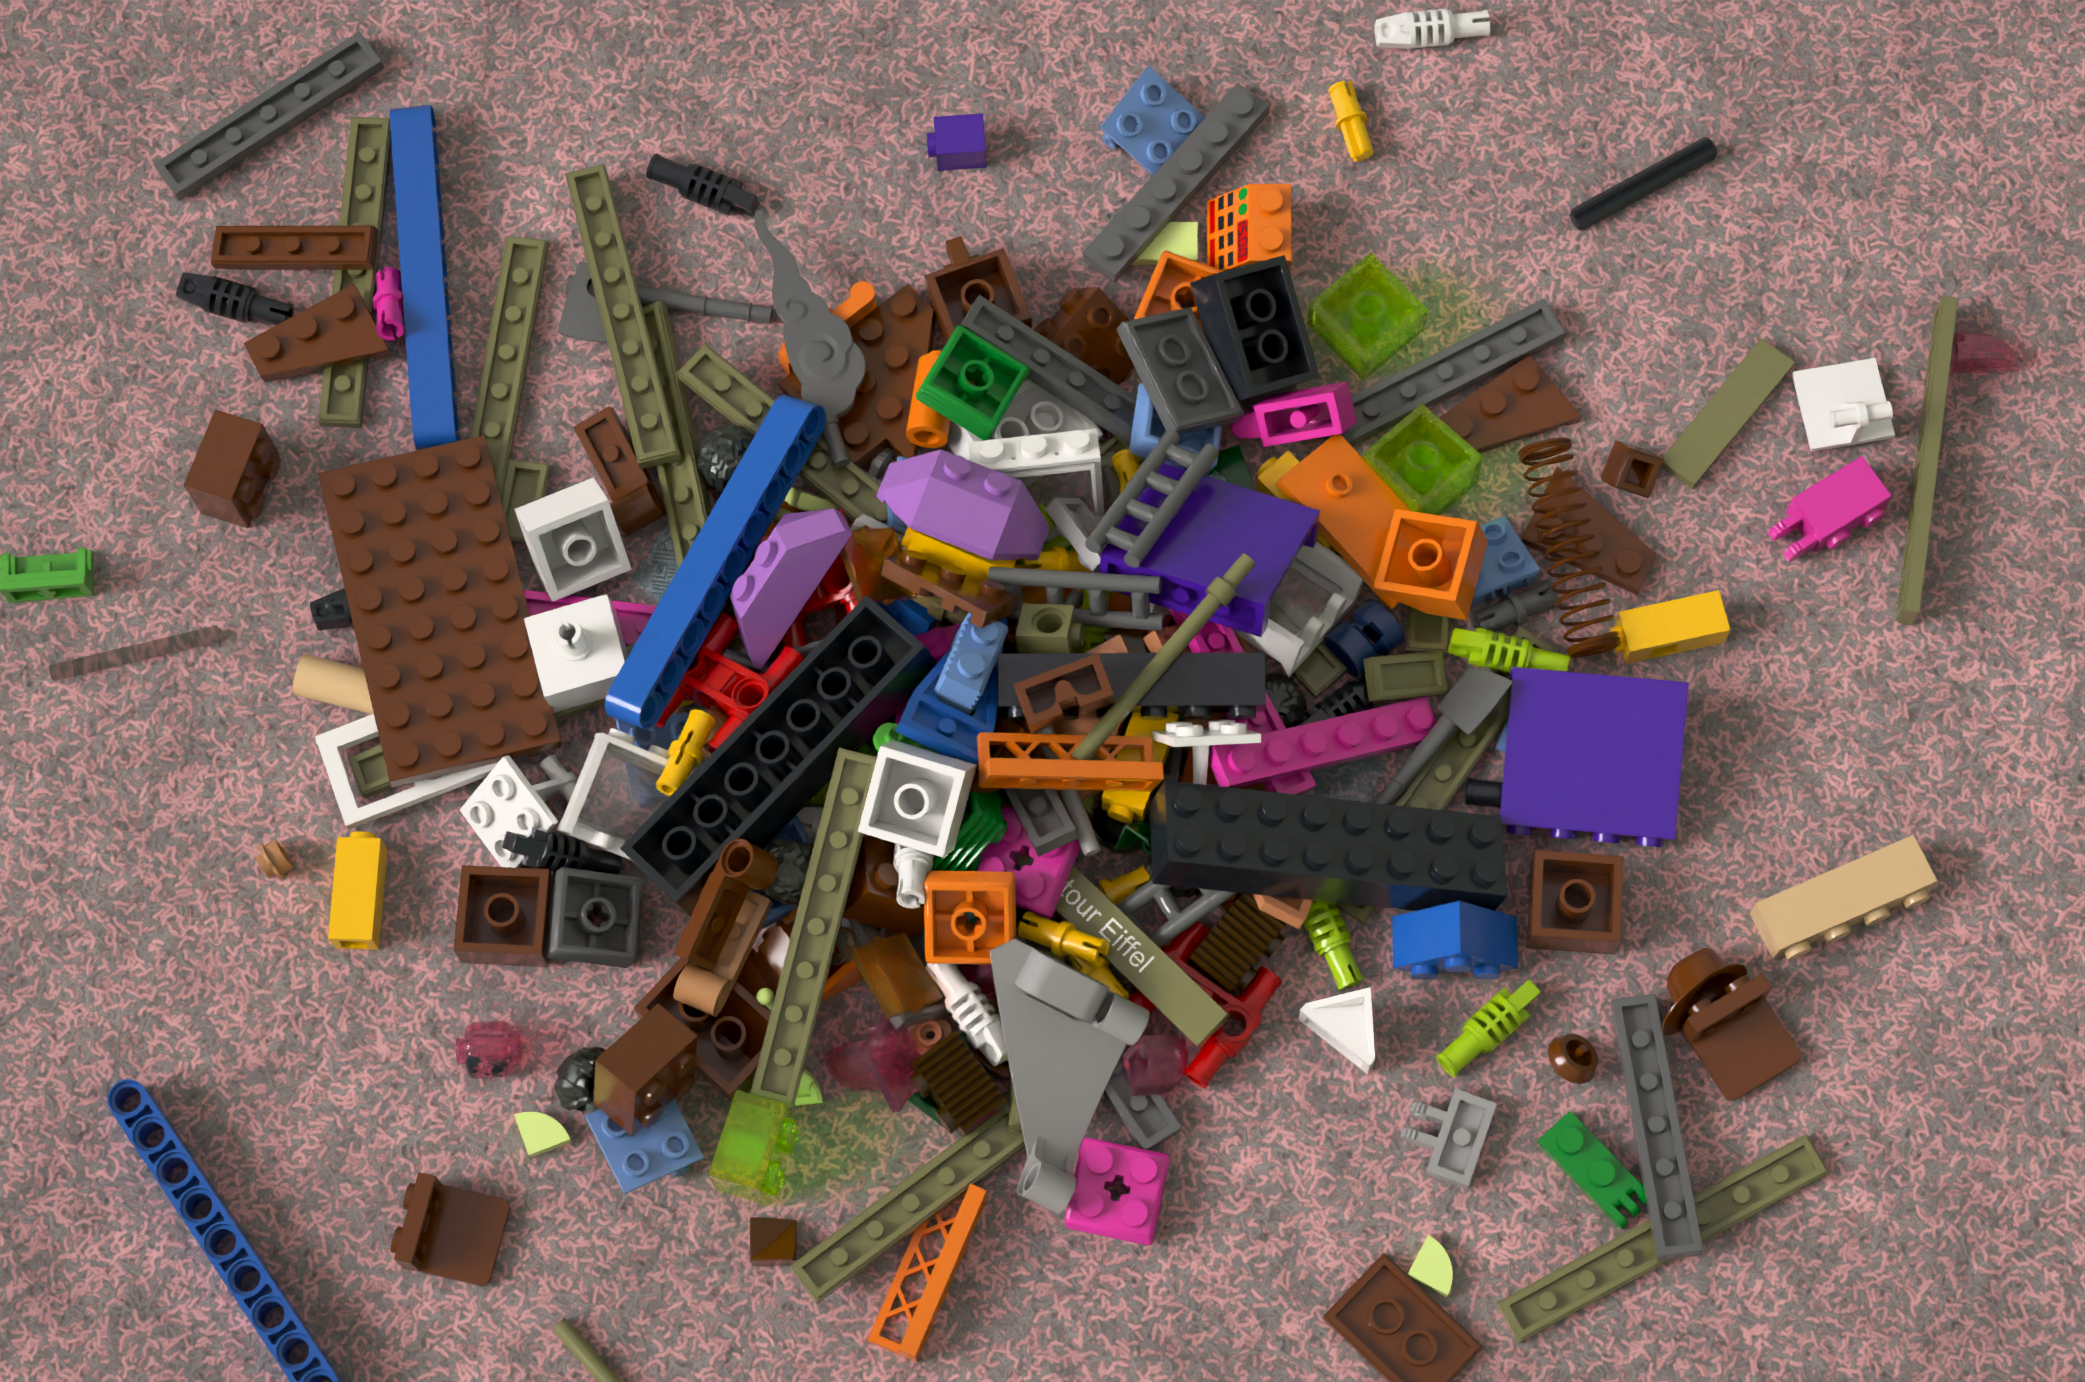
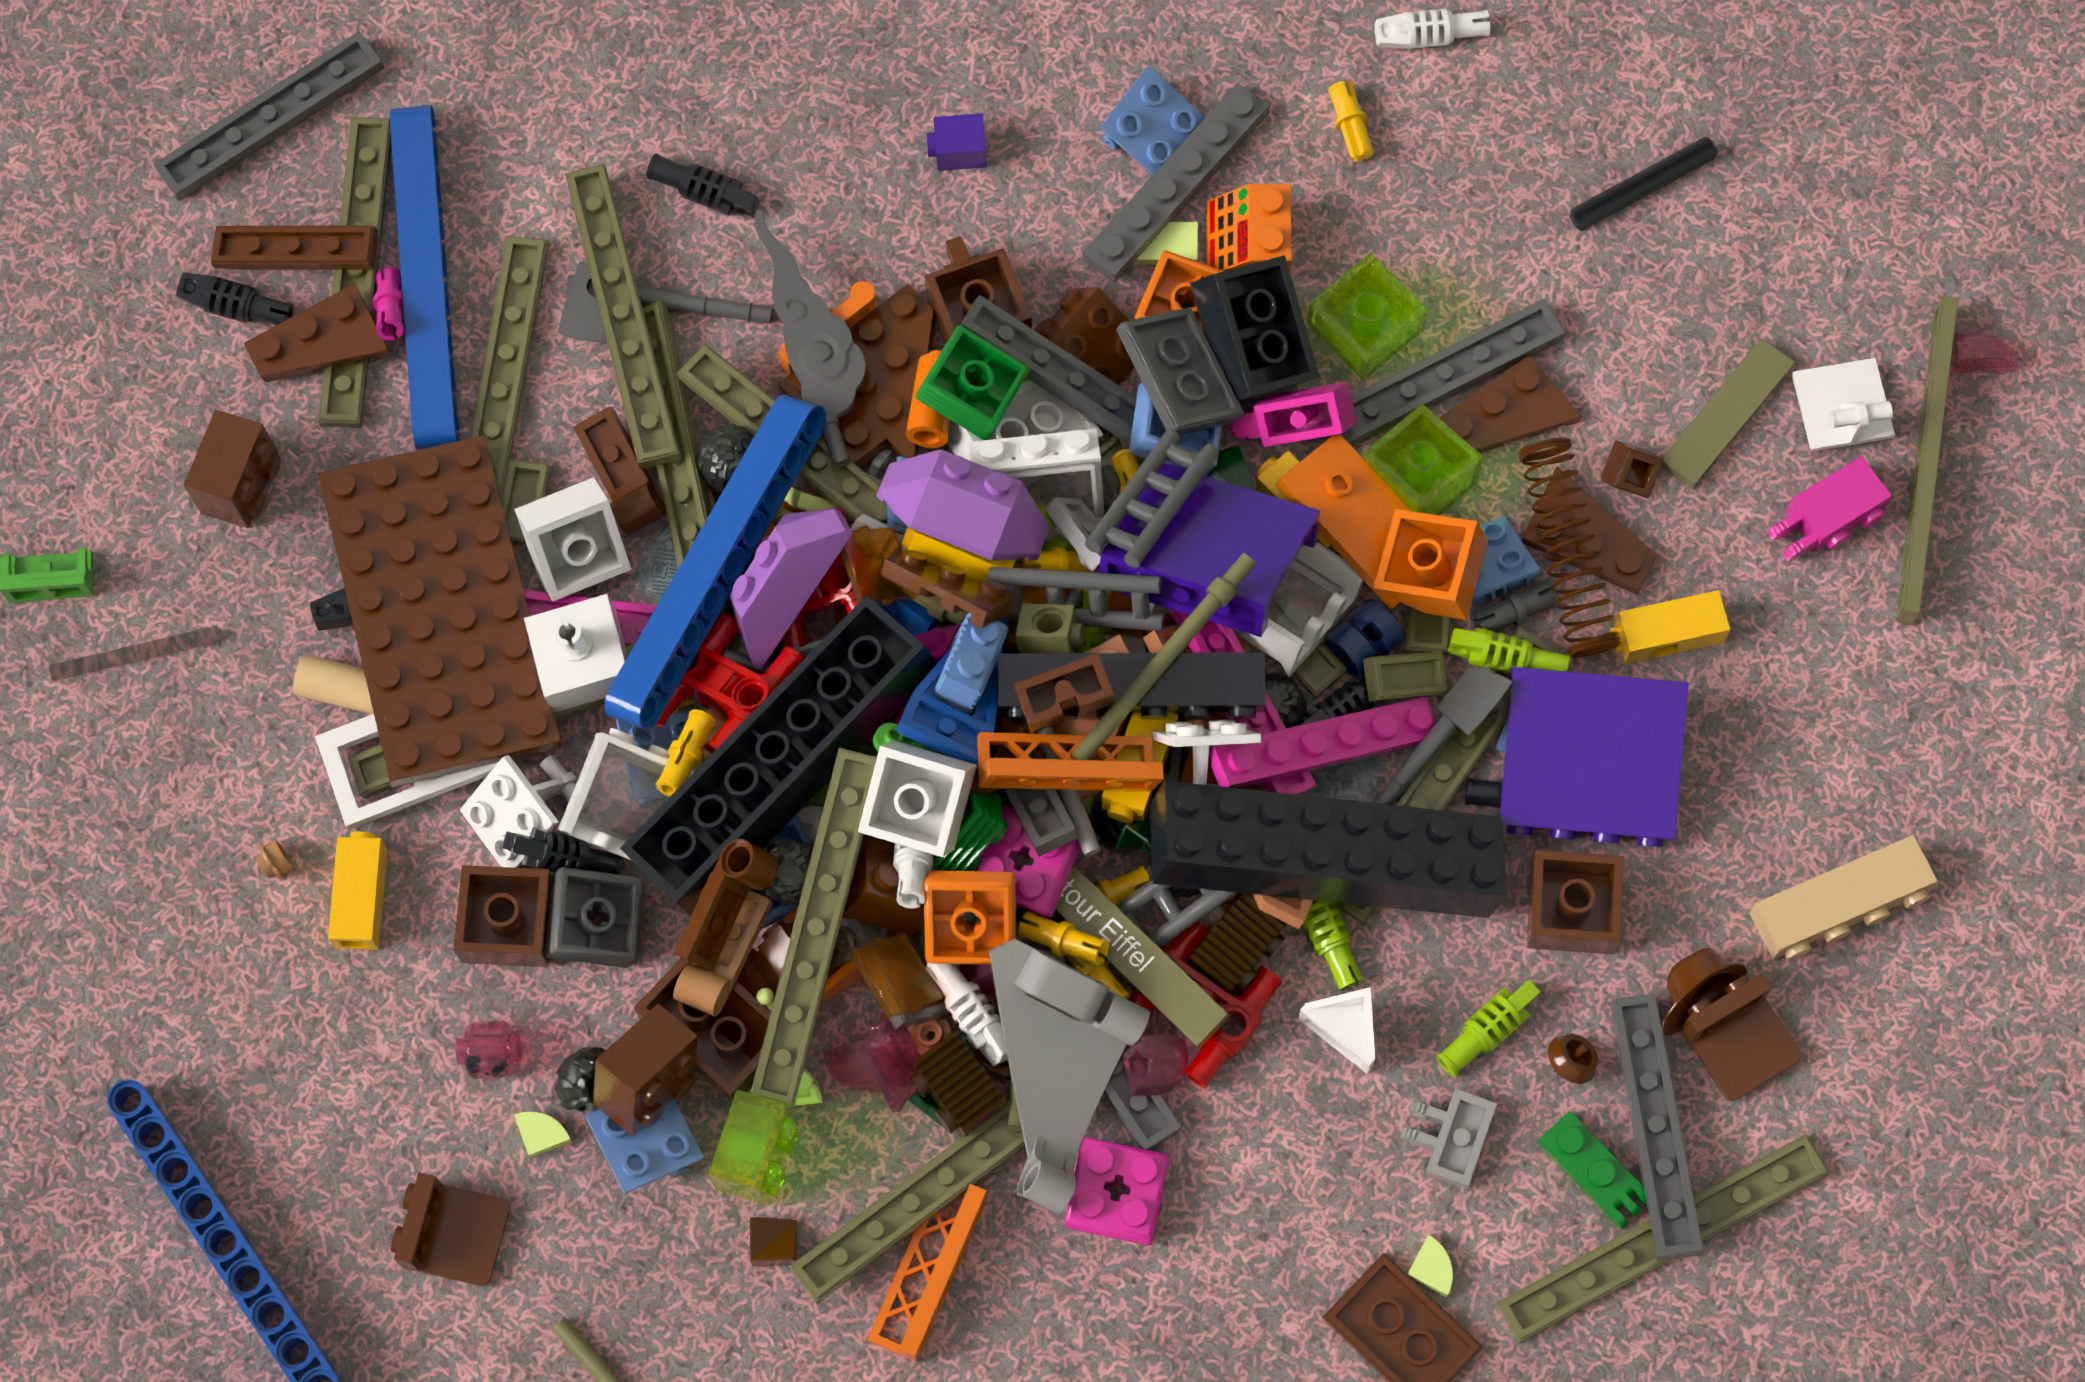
(1455, 940): blue brick -> none

